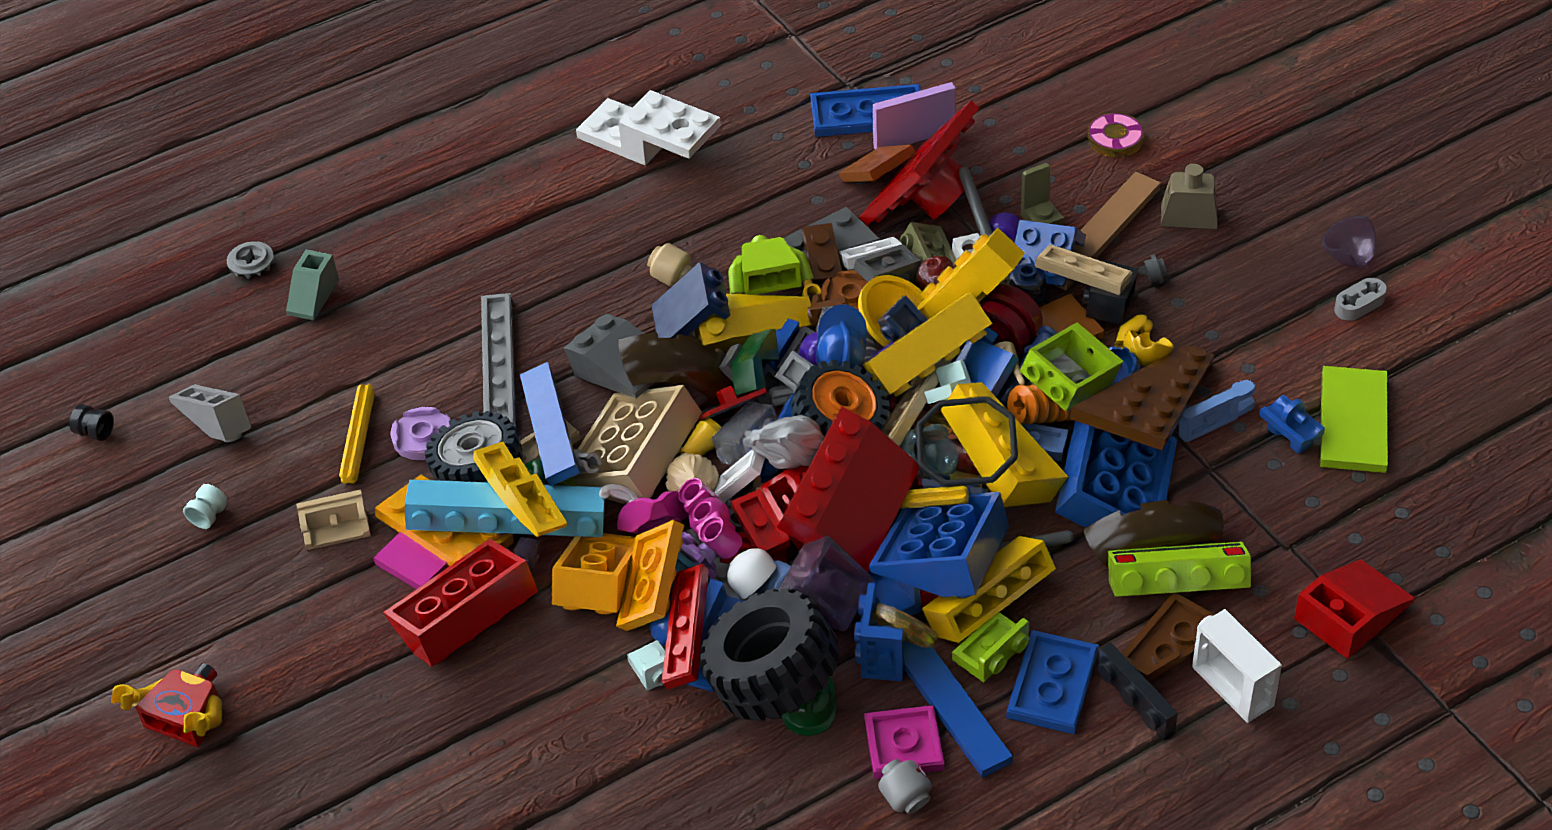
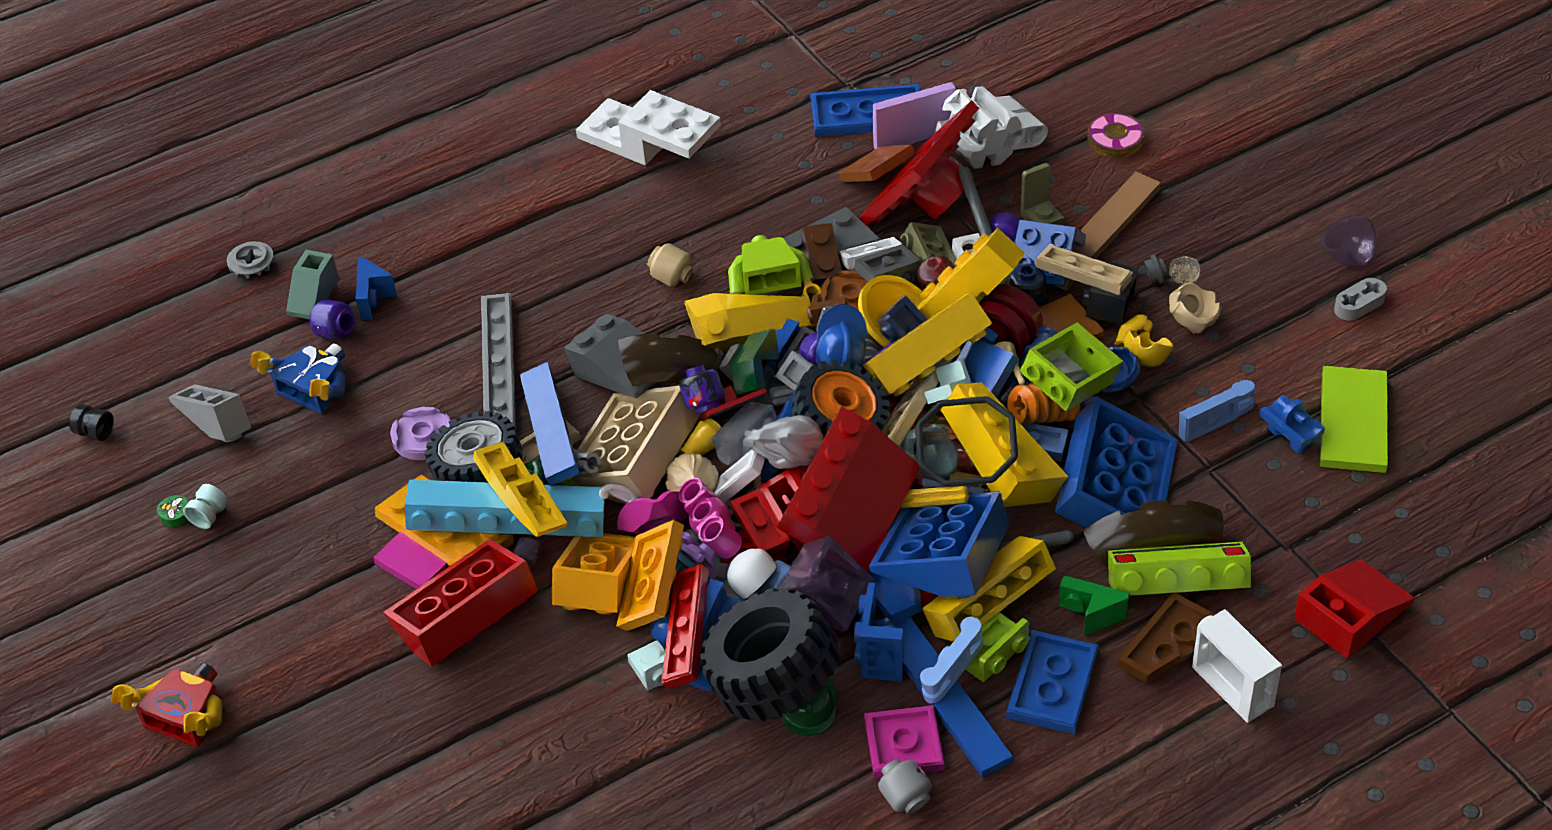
(171, 511): none -> green tile
(307, 376): none -> blue torso
(332, 319): none -> dark purple head
(333, 519): tan hinge -> none
(357, 434): yellow axle -> none
(372, 284): none -> blue slope
(691, 302): panel -> none
(701, 389): none -> dark purple head
(913, 629): clear yellow tile -> none
(952, 661): none -> light blue plate
(998, 127): none -> white connector
(1099, 603): none -> green slope
(1137, 691): black plate -> none
(1150, 400): reddish brown wing -> none
(1184, 270): none -> clear tile
(1190, 200): dark tan torso -> none
(1194, 307): none -> tan hair

